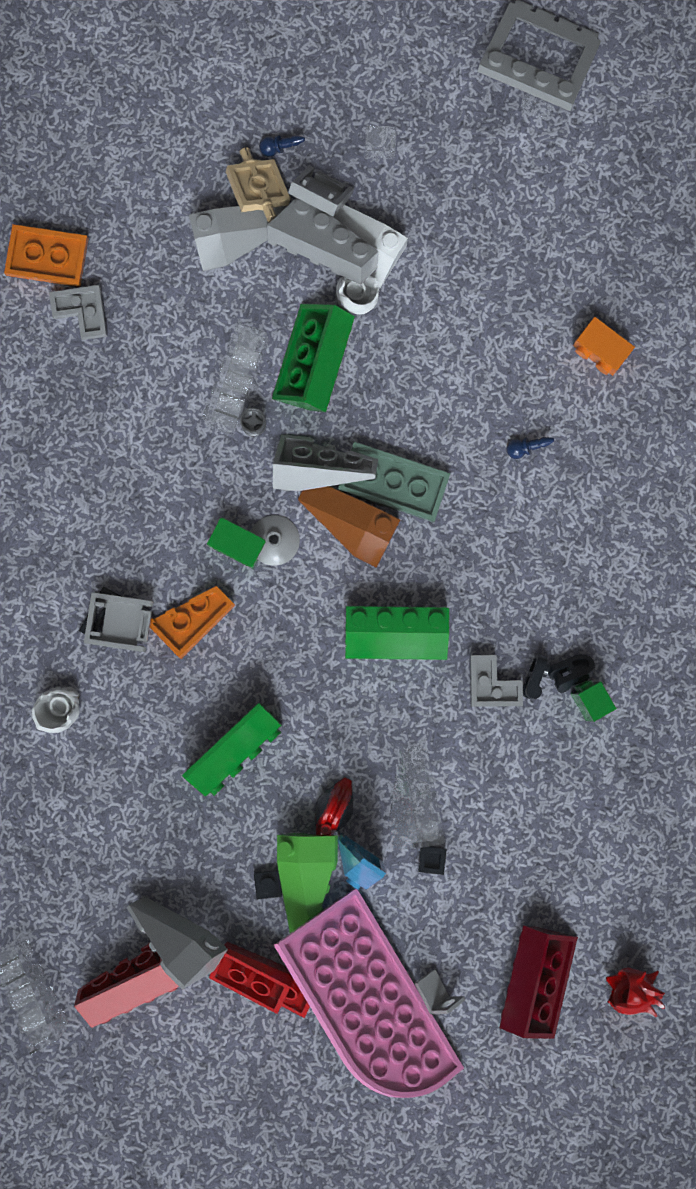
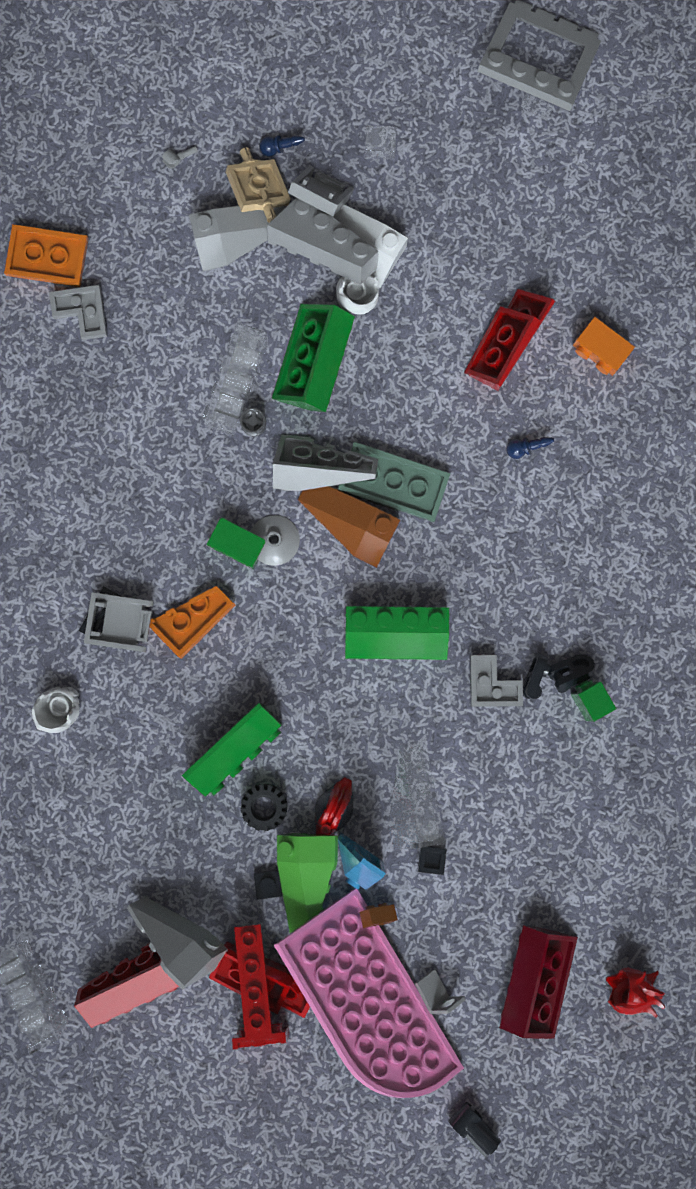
(171, 160): none -> light grey hand
(251, 816): none -> black tyre
(254, 992): none -> red bracket
(378, 915): none -> dark orange piece
(470, 1125): none -> black piece
(508, 338): none -> red slope

